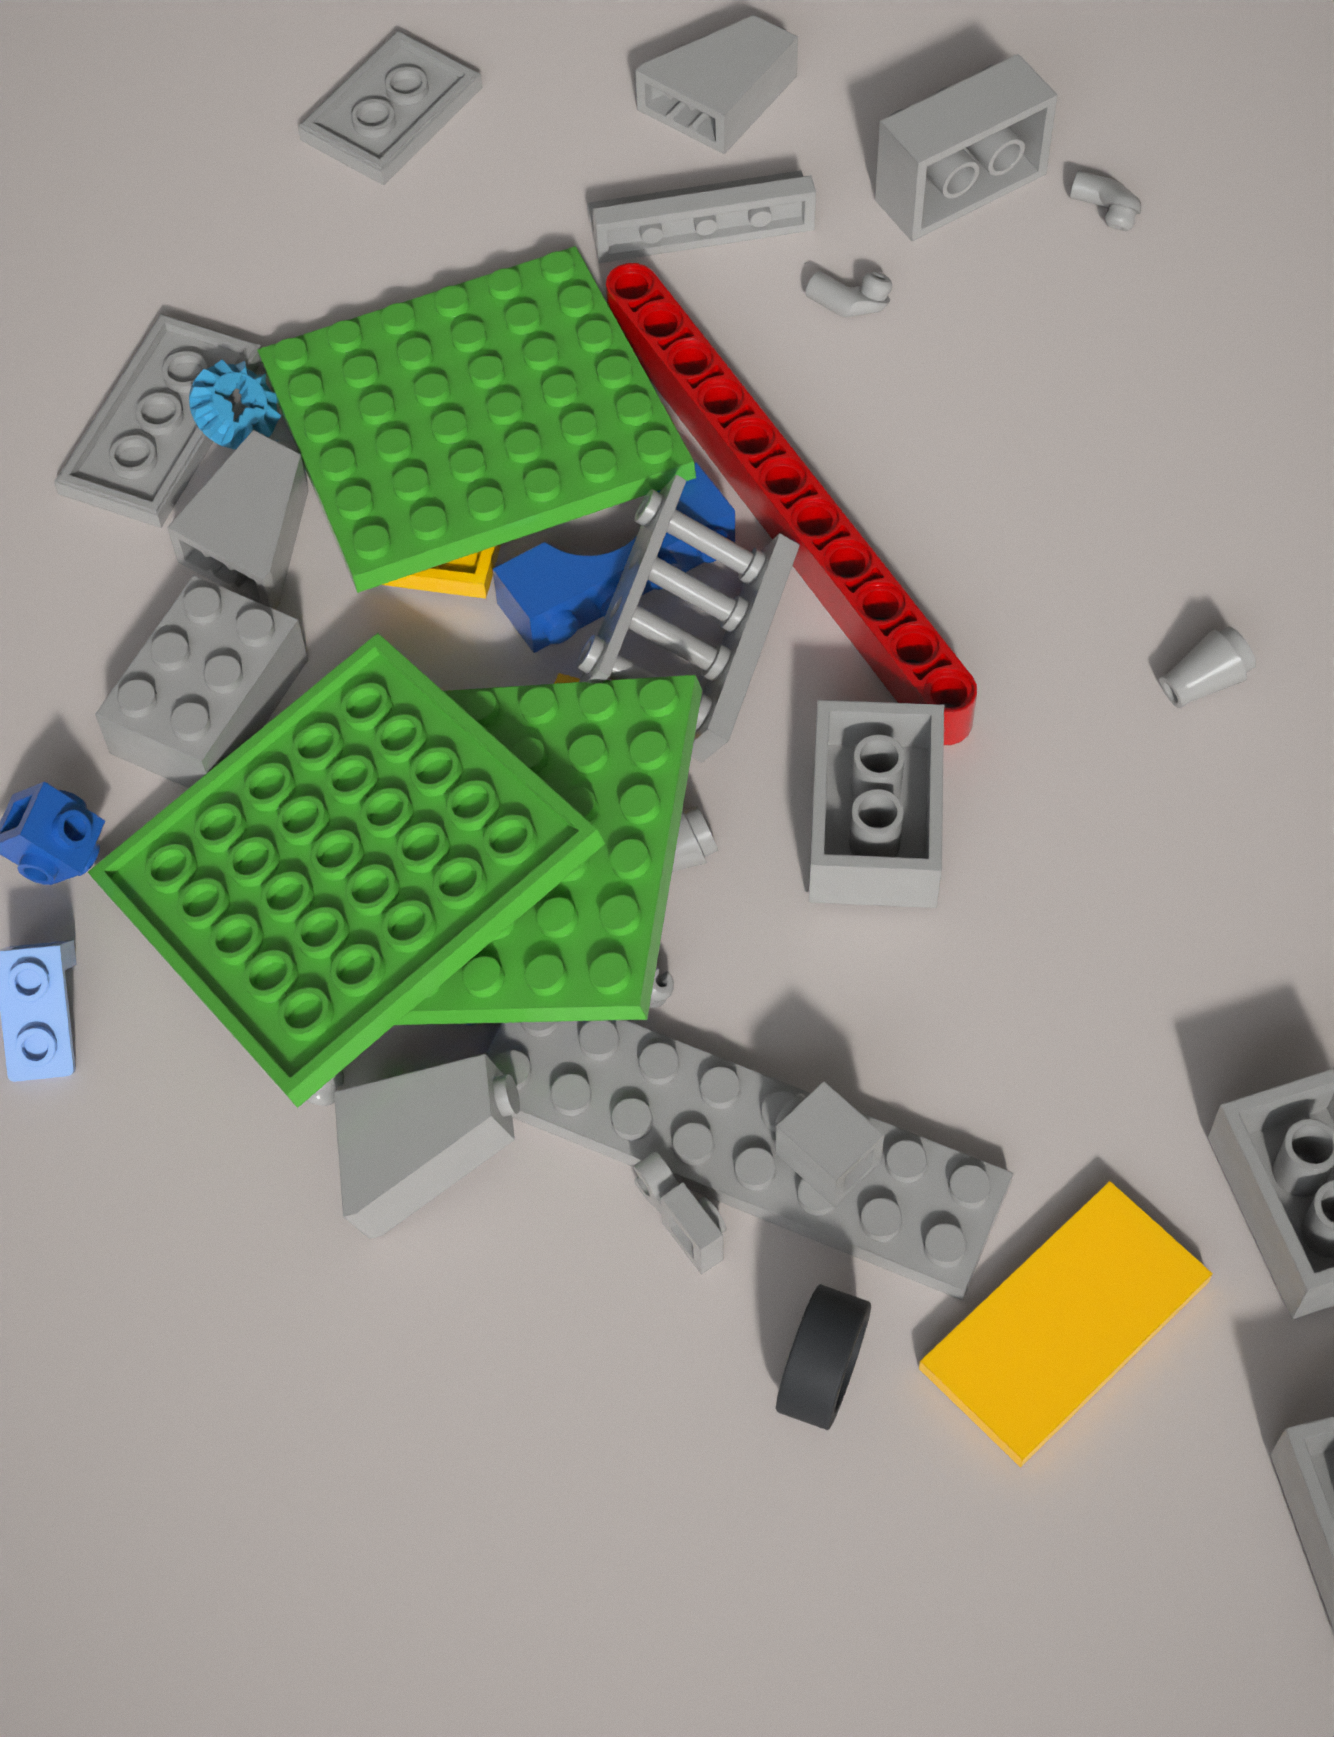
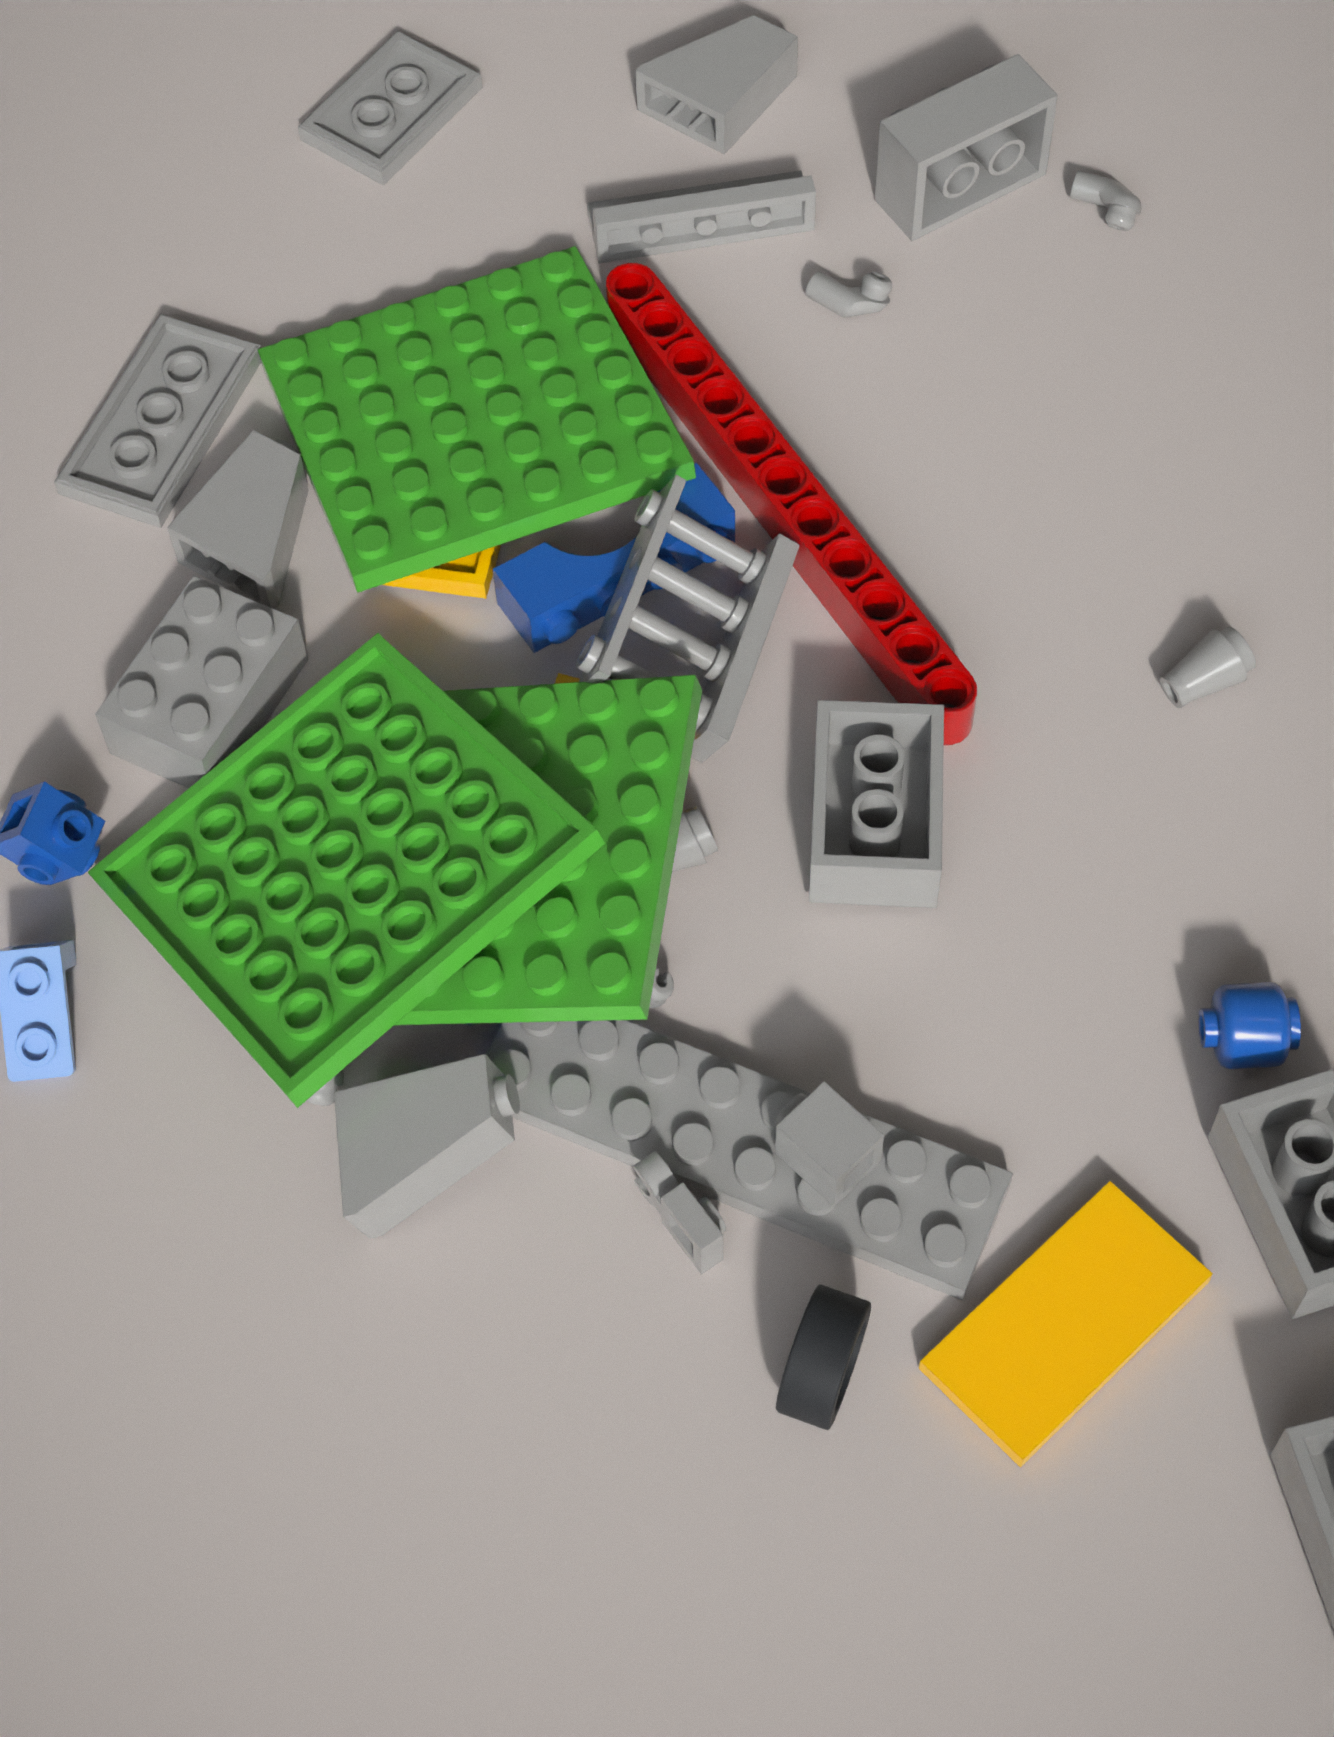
(215, 414): dark azure gear -> none
(1250, 1025): none -> blue head

